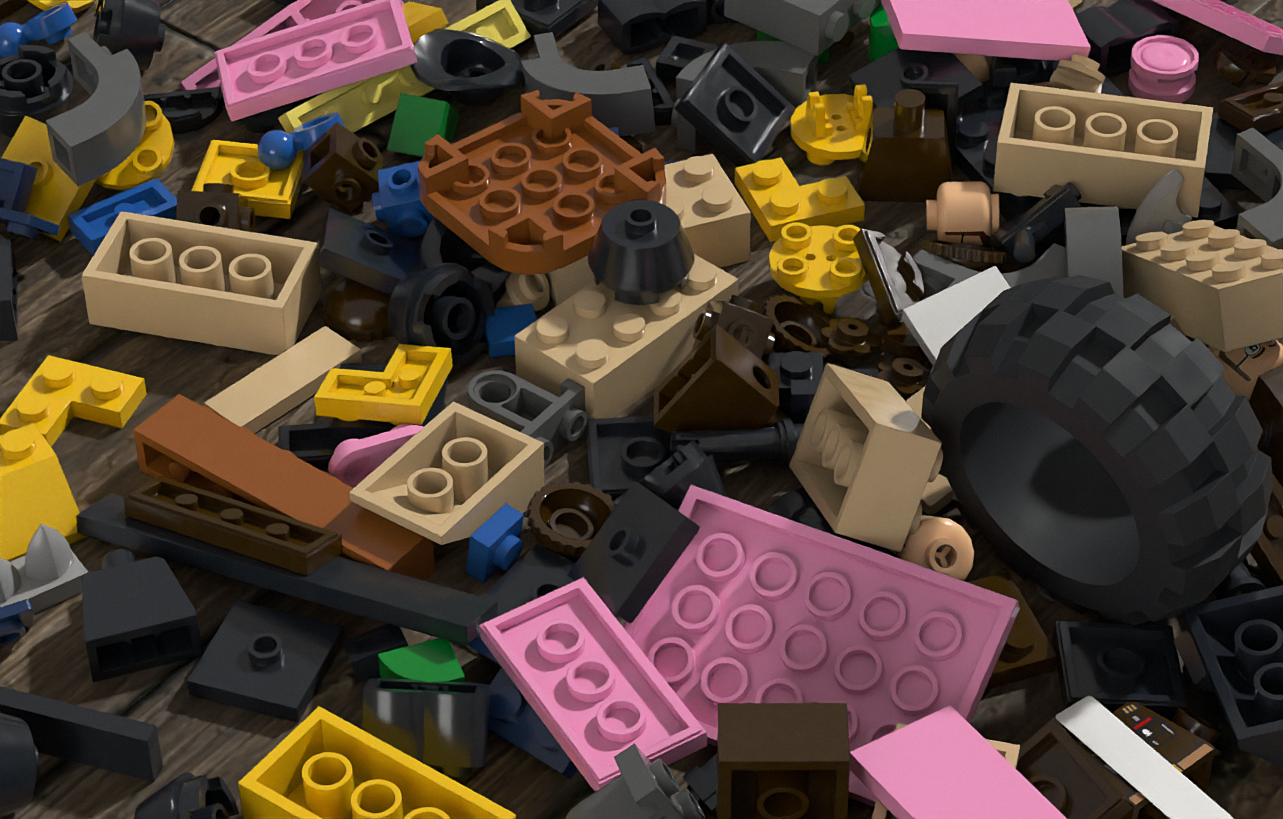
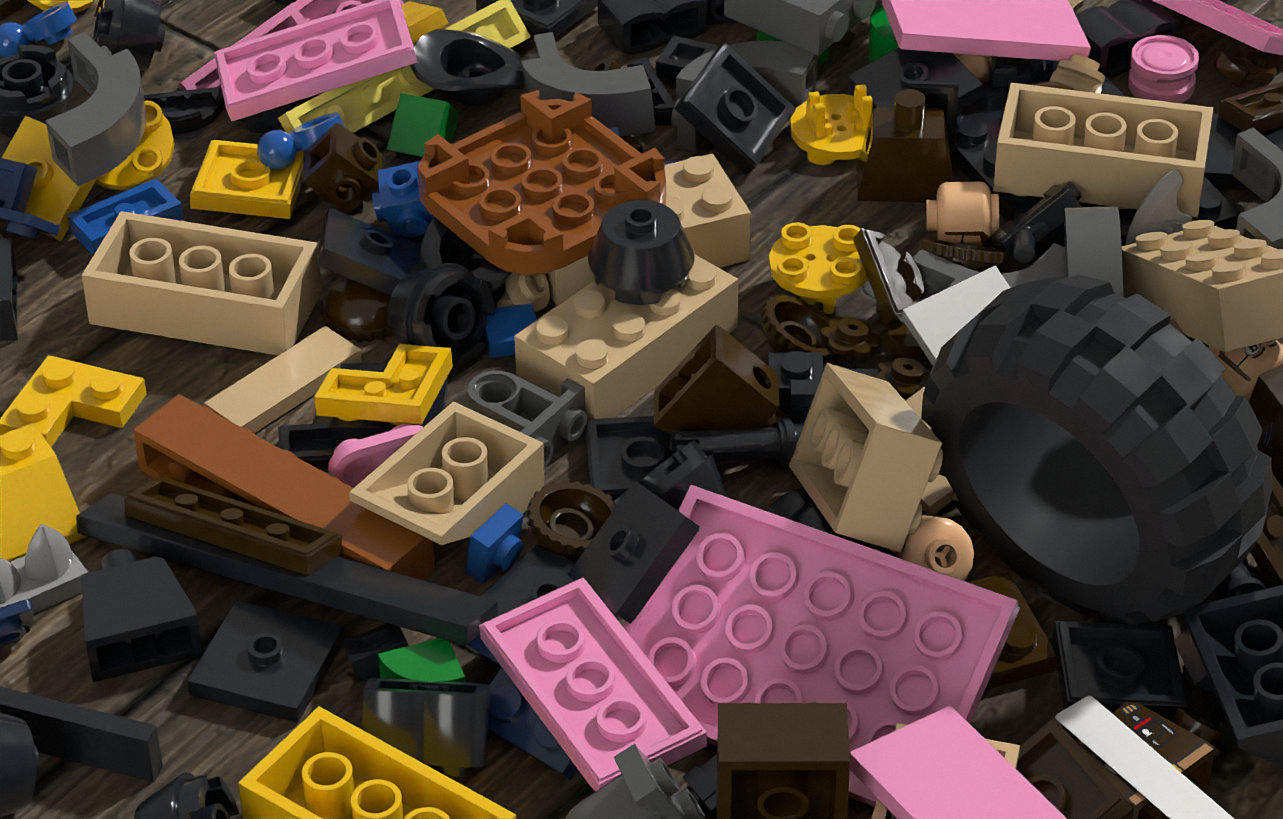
(216, 201): dark brown brick -> none
(736, 313): dark brown brick -> none
(779, 200): yellow plate -> none

